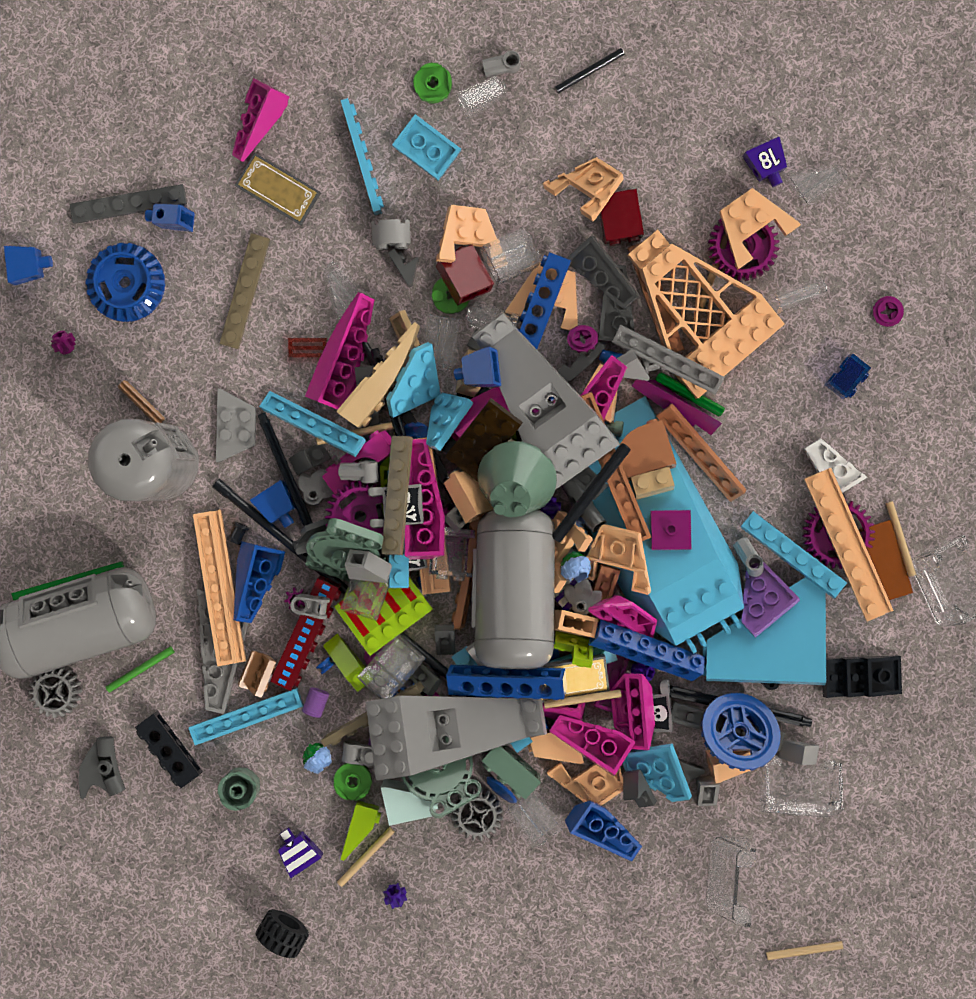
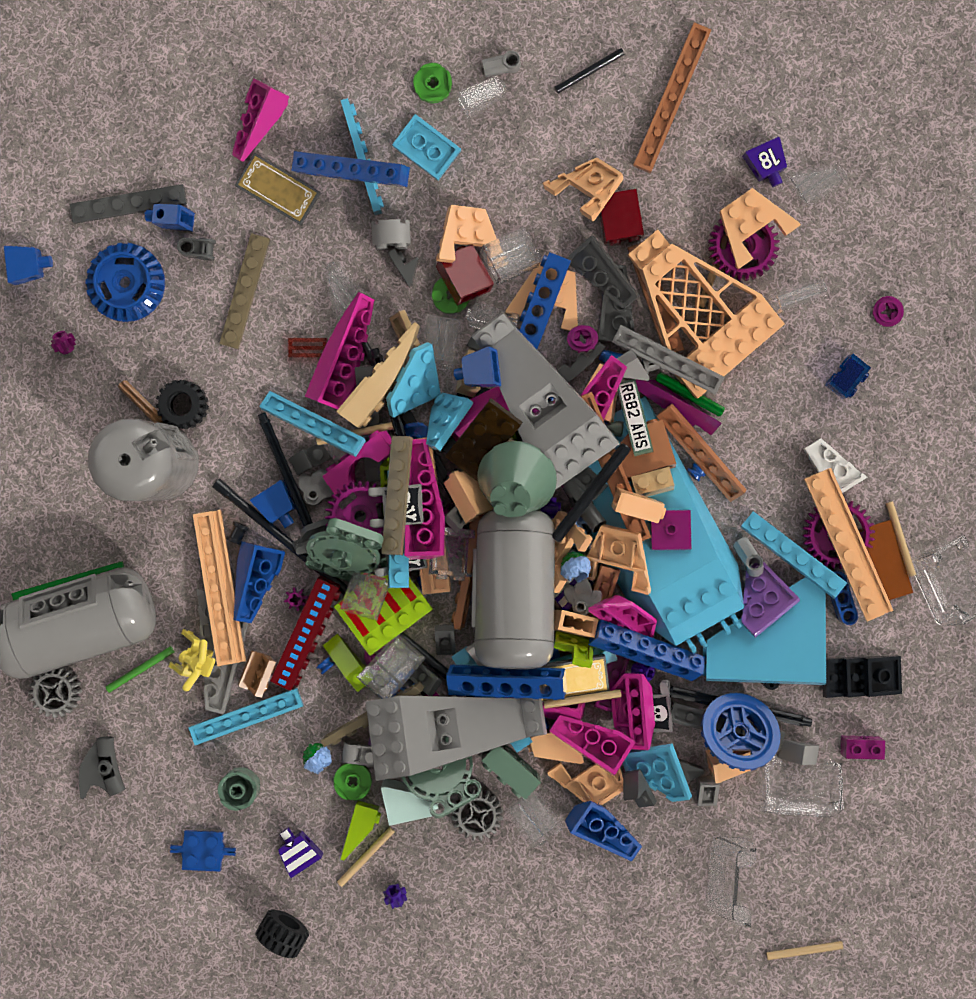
(166, 399): none -> black tyre
(179, 753): black brick -> none
(195, 660): none -> light yellow piece
(201, 248): none -> dark grey piece
(202, 850): none -> blue plate
(234, 426): light grey wing -> none
(312, 606): light grey piece -> none
(315, 702): medium lavender piece -> none
(350, 169): none -> blue brick
(365, 471): light grey piece -> none
(367, 566): light grey slope -> none
(501, 790): blue piece -> none
(634, 418): none -> tile
(638, 505): none -> light nougat slope
(672, 97): none -> nougat plate
(696, 472): none -> blue bush
(846, 605): none -> blue beam
(862, 747): none -> magenta brick

